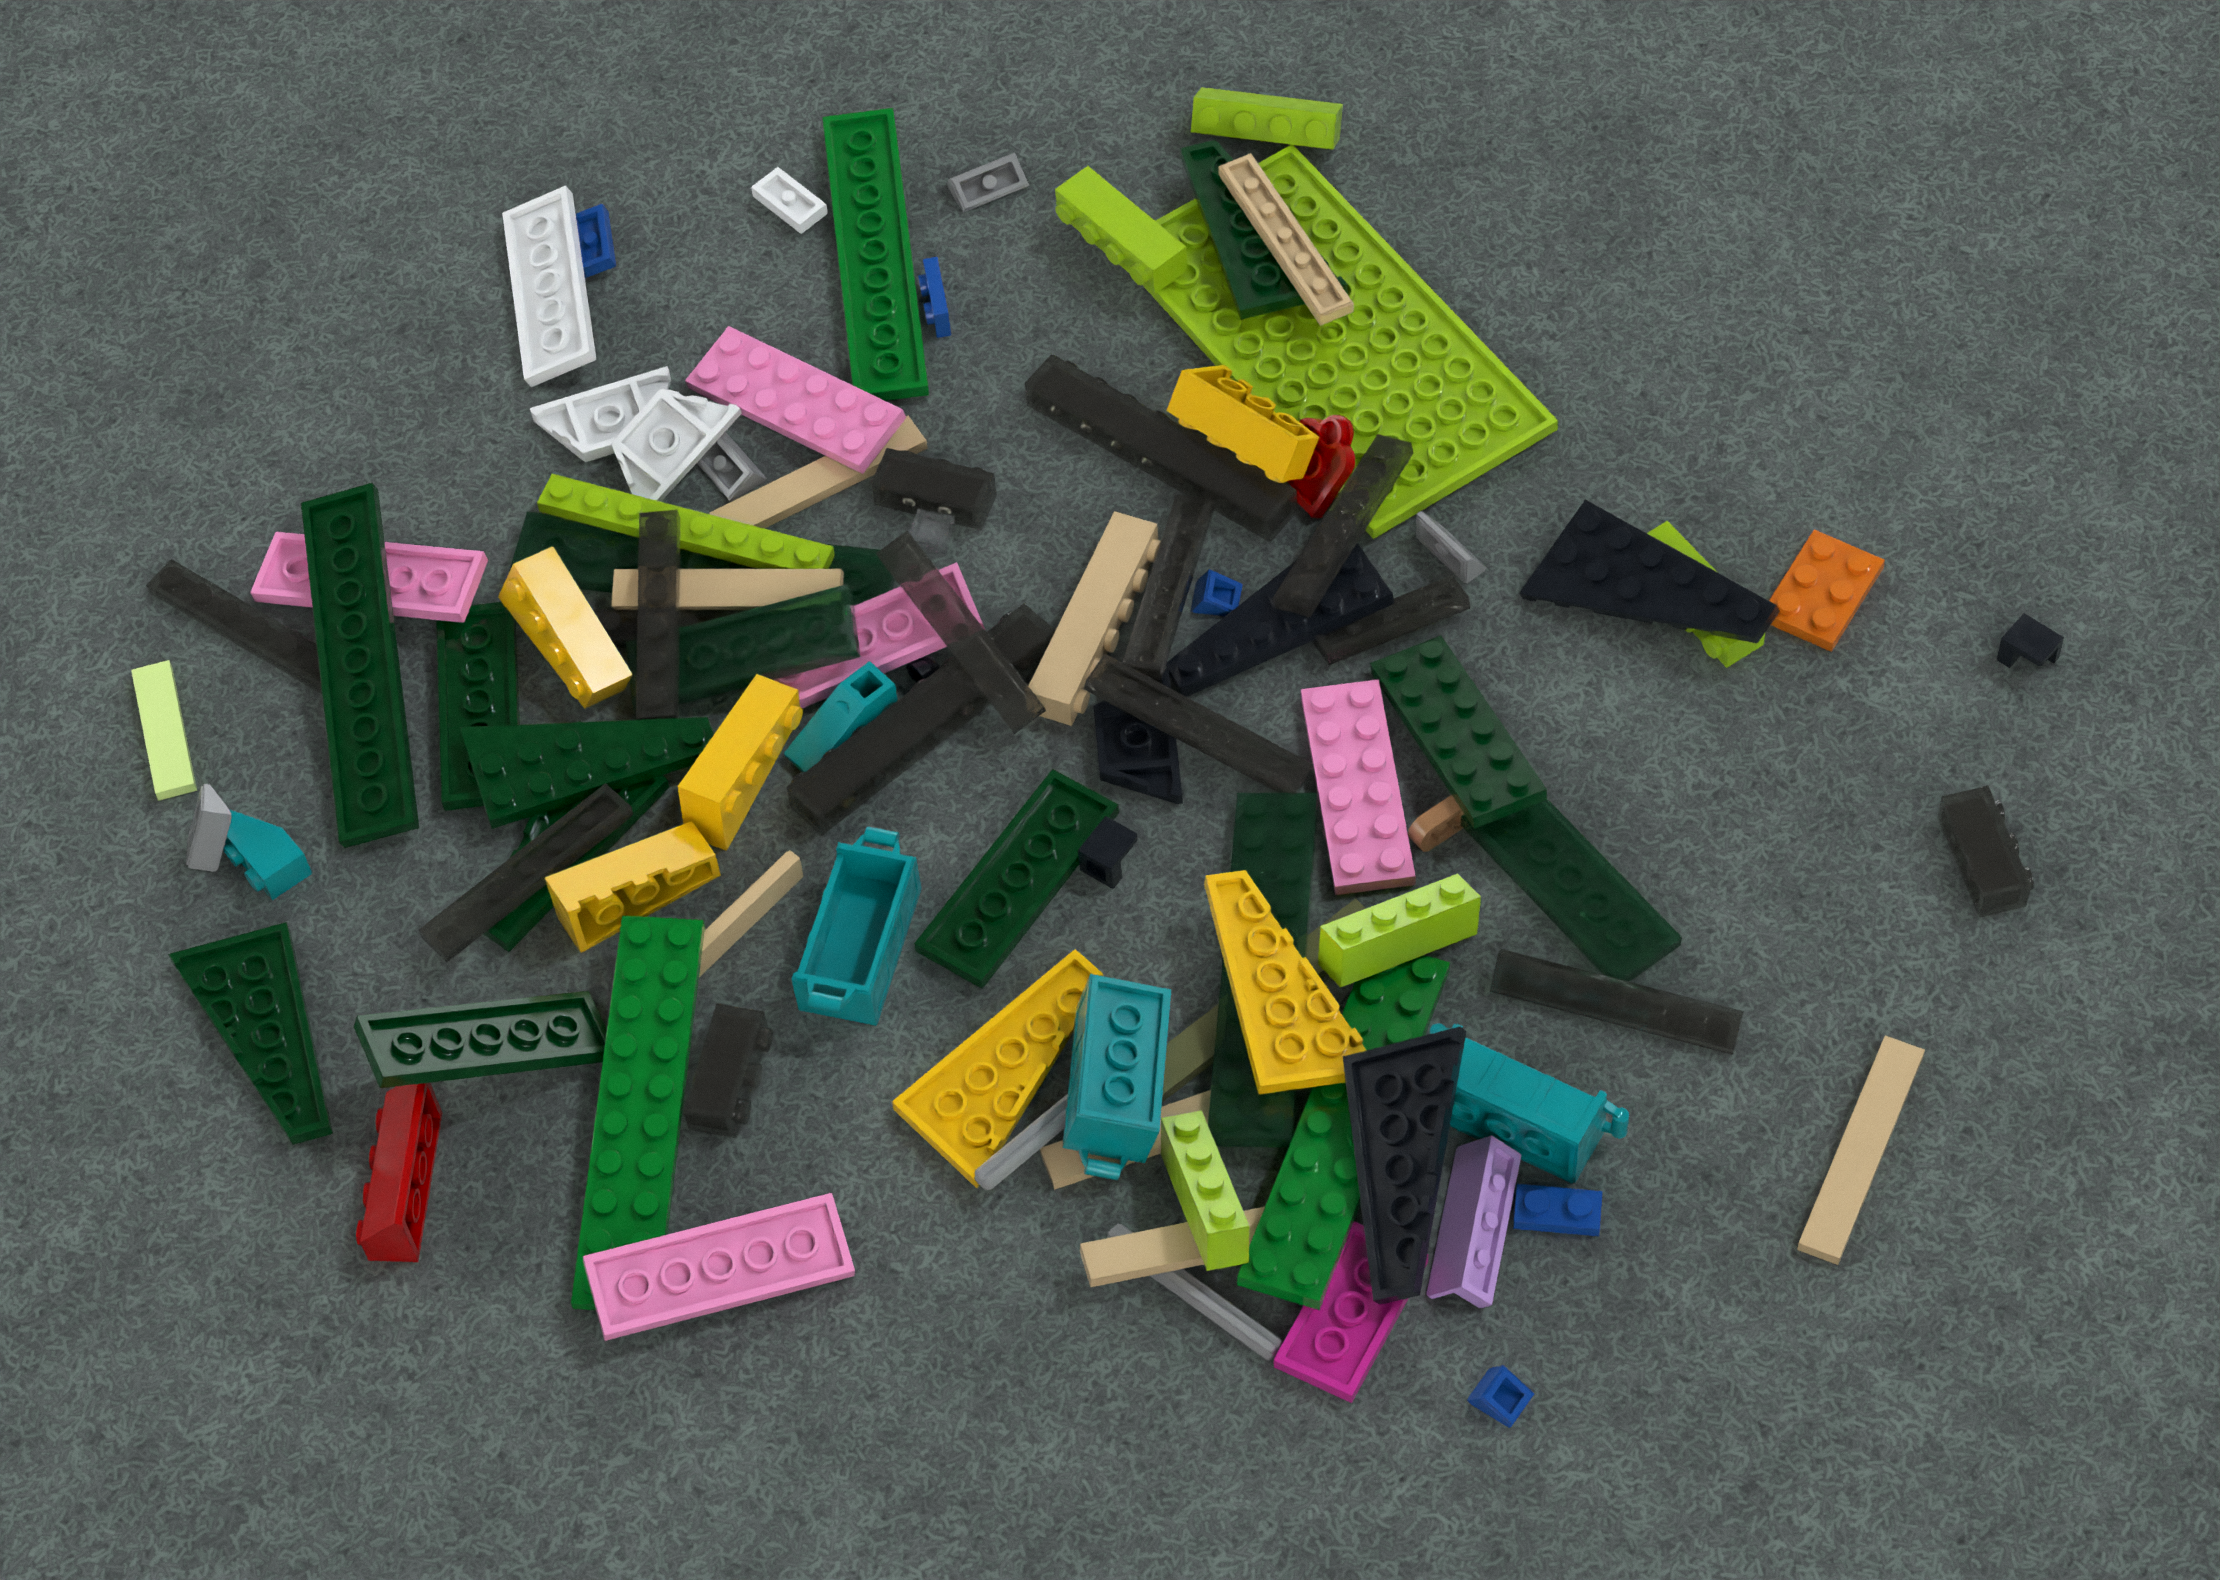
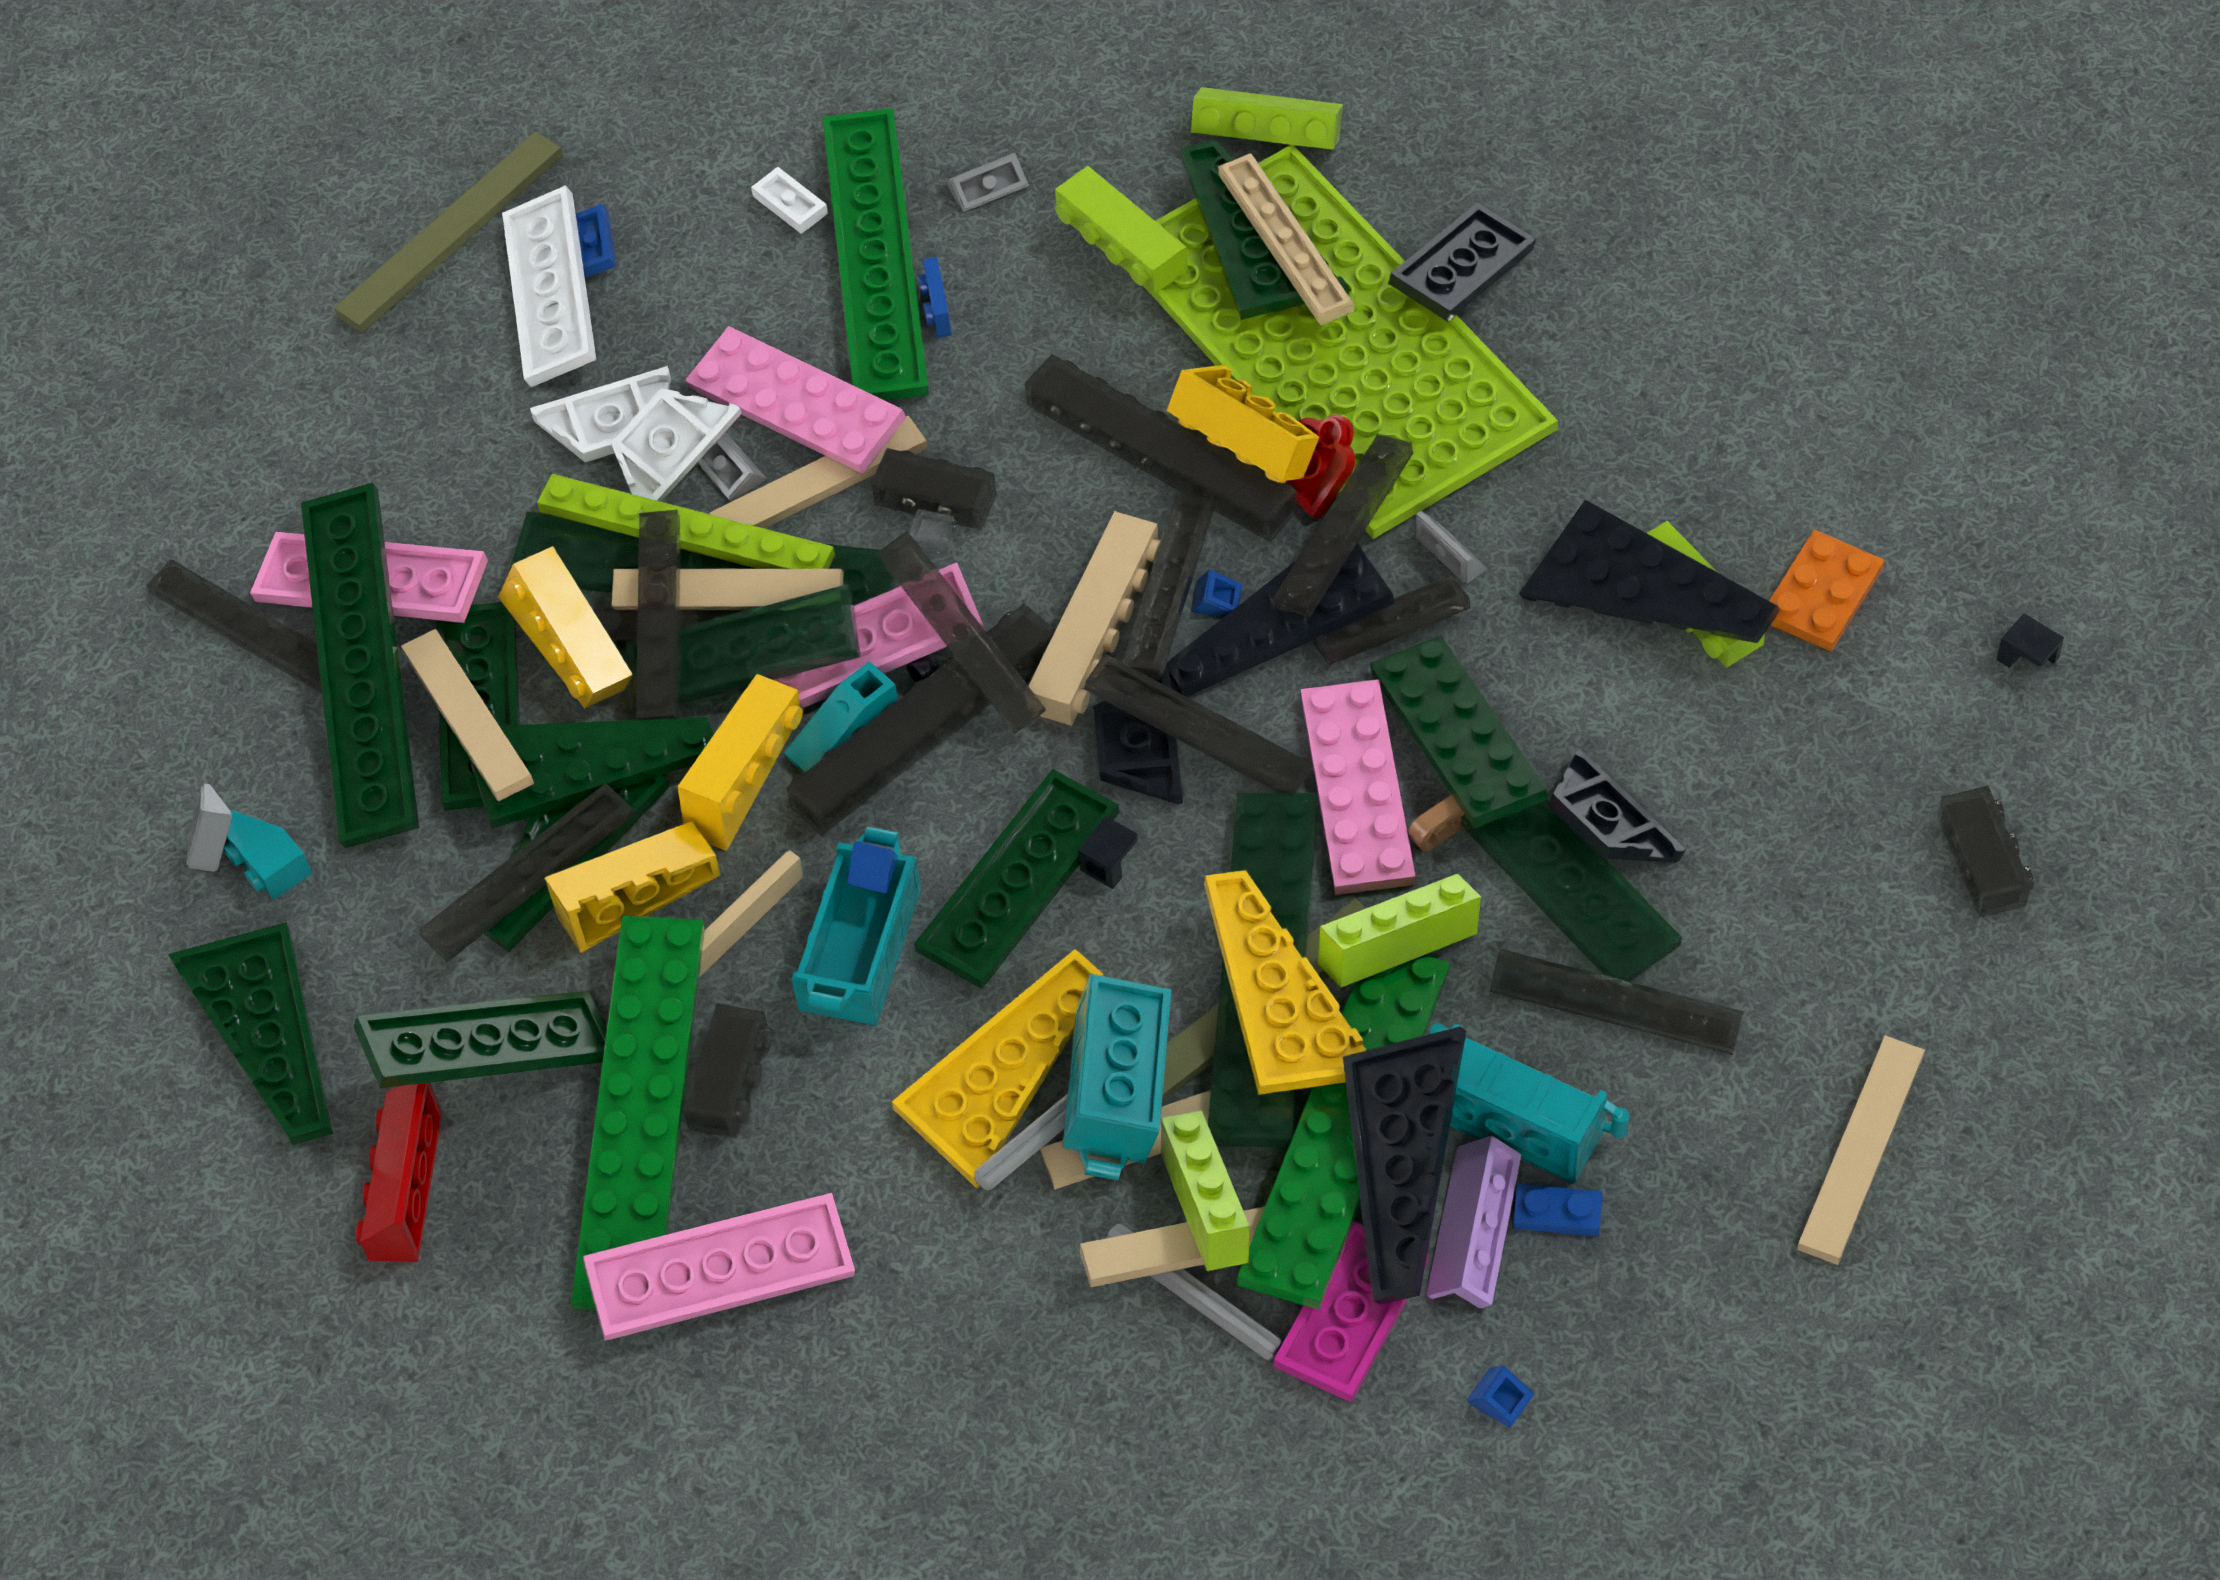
(163, 730): yellowish green tile -> none
(448, 232): none -> olive tile
(467, 715): none -> tan tile
(871, 867): none -> blue slope
(1462, 261): none -> black plate
(1609, 816): none -> black wing

